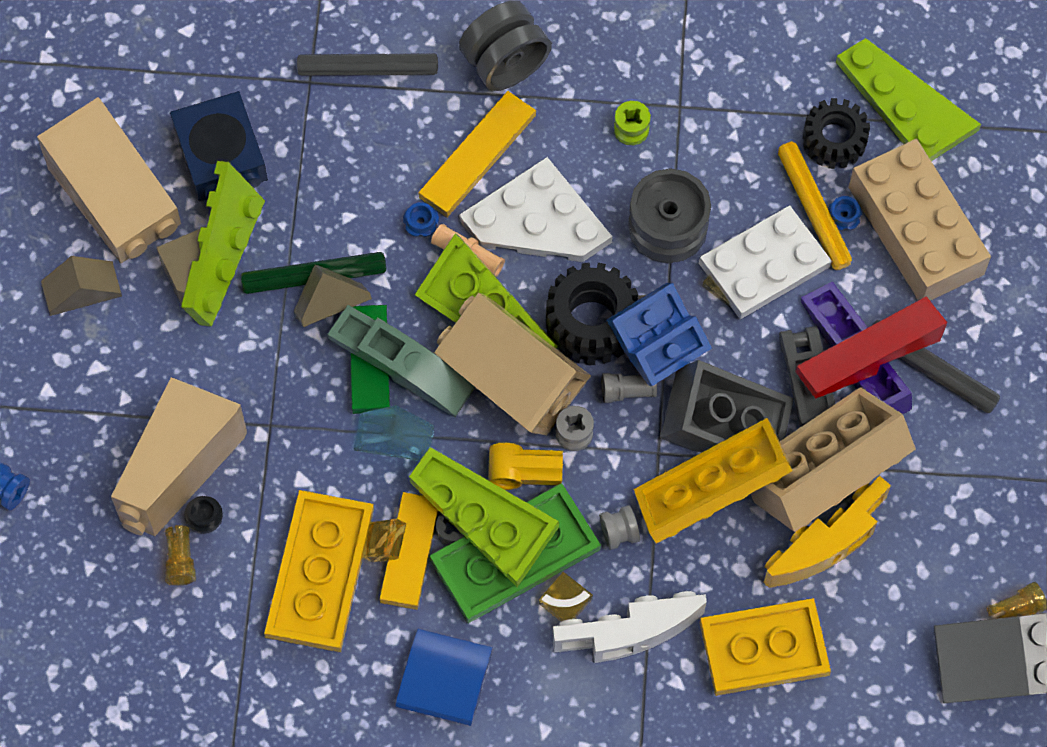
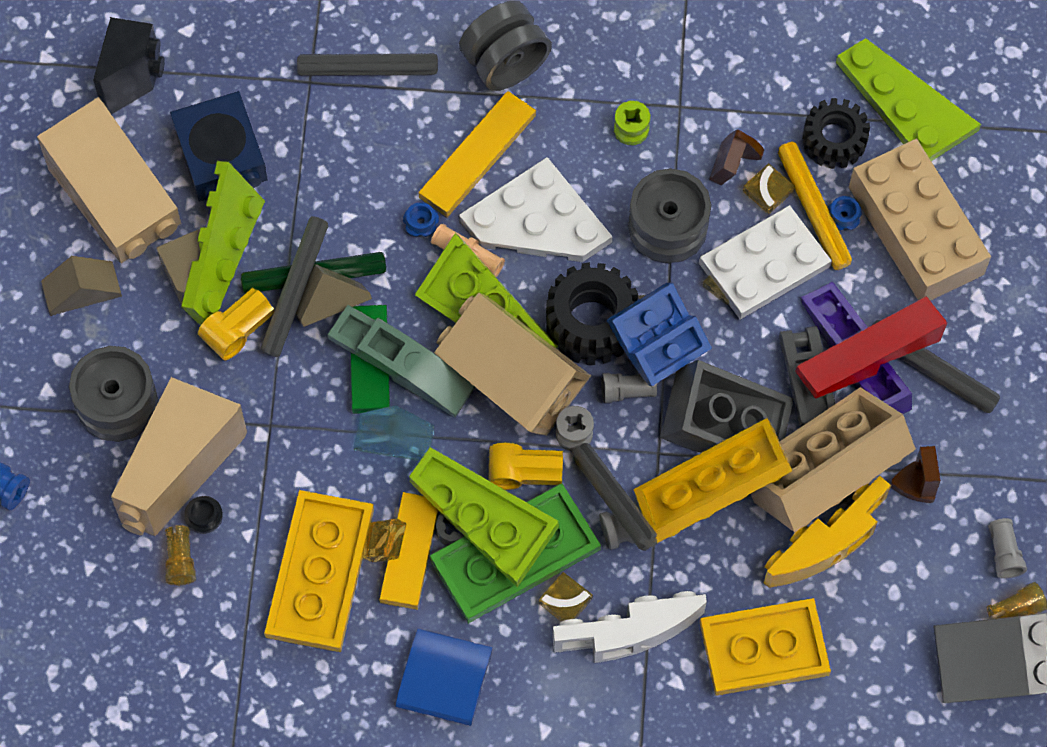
(113, 393): none -> dark grey wheel
(127, 63): none -> black slope
(229, 330): none -> yellow piece
(294, 286): none -> dark grey axle
(615, 497): none -> dark grey axle
(732, 149): none -> tile
(768, 188): none -> clear yellow tile
(920, 478): none -> reddish brown tile
(1008, 556): none -> light grey pin

